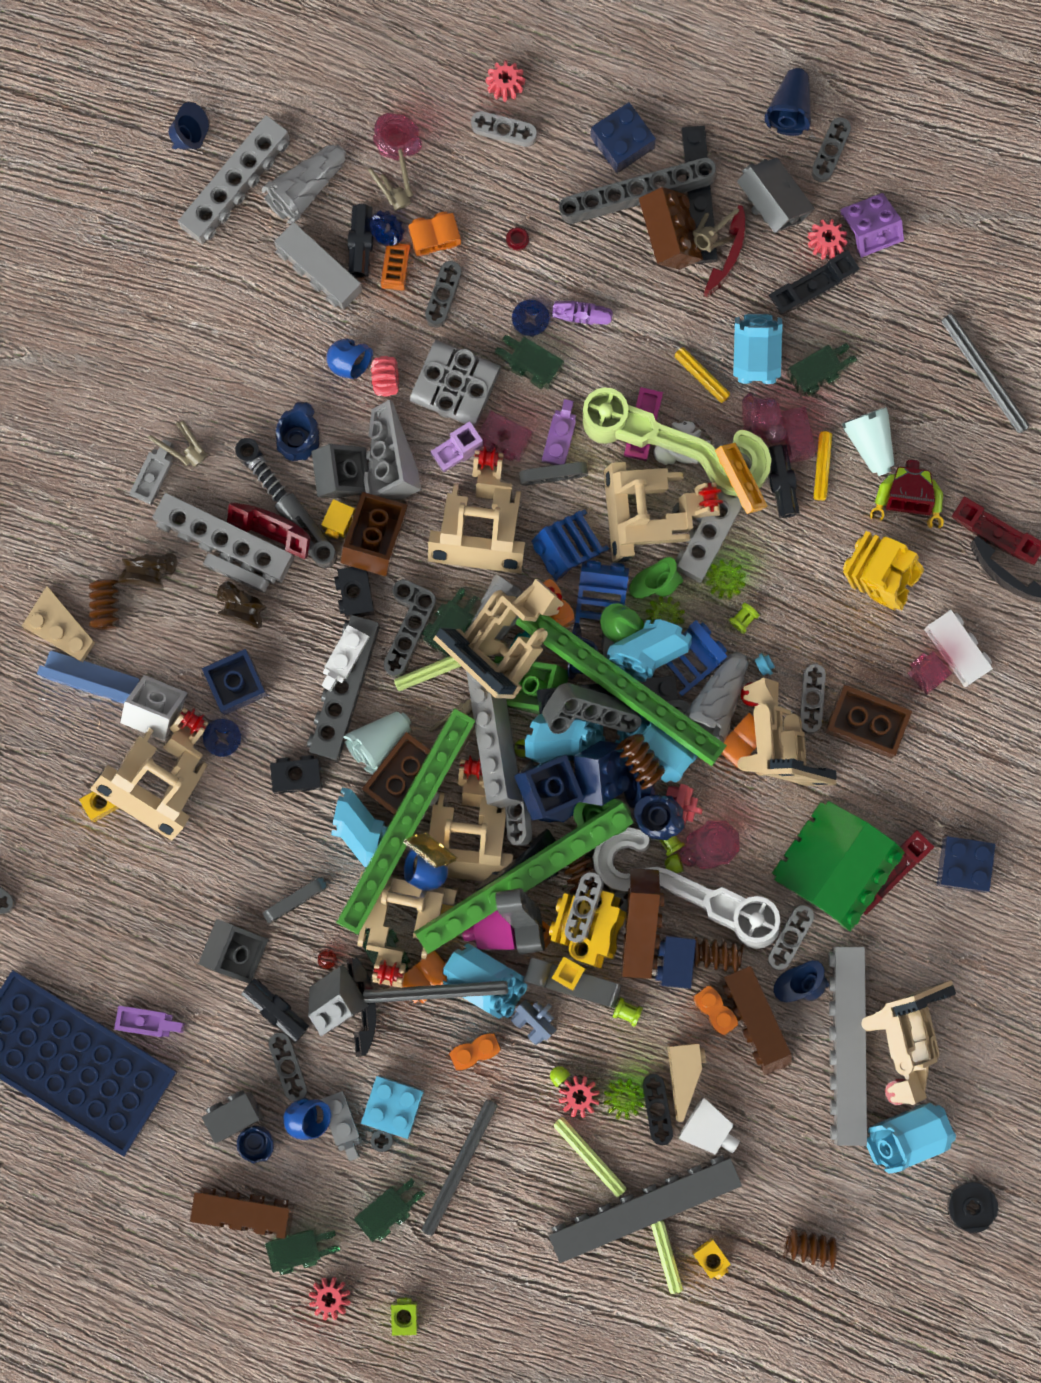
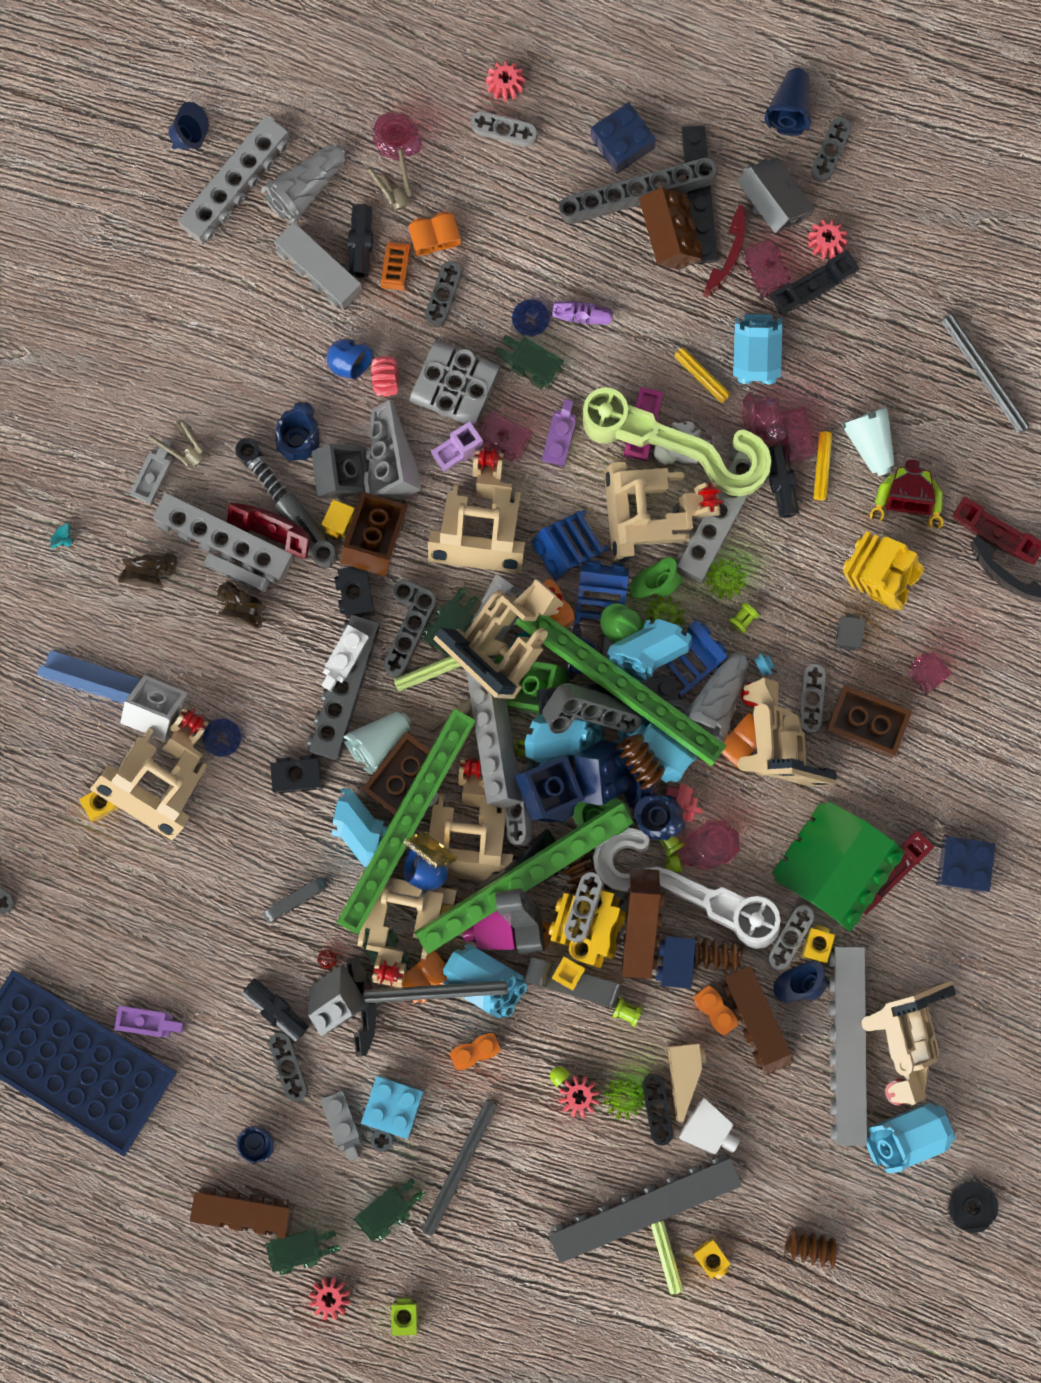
(57, 626): tan wing -> none
(61, 536): none -> teal plant
(103, 604): reddish brown piece -> none
(232, 1117): dark grey brick -> none
(233, 951): dark grey slope -> none
(234, 682): dark blue brick -> none
(301, 1119): blue helmet -> none
(378, 227): clear blue gear -> none
(517, 238): dark red plate -> none
(537, 1017): sand blue hips -> none
(553, 473): dark grey beam -> none
(590, 1156): yellowish green axle -> none
(706, 237): dark tan plant -> none
(741, 478): light orange plate -> none
(764, 280): none -> clear pink brick
(810, 952): none -> yellow brick
(819, 369): clear green hinge -> none
(850, 632): none -> dark grey brick
(874, 224): medium lavender bracket -> none
(959, 648): white brick -> none

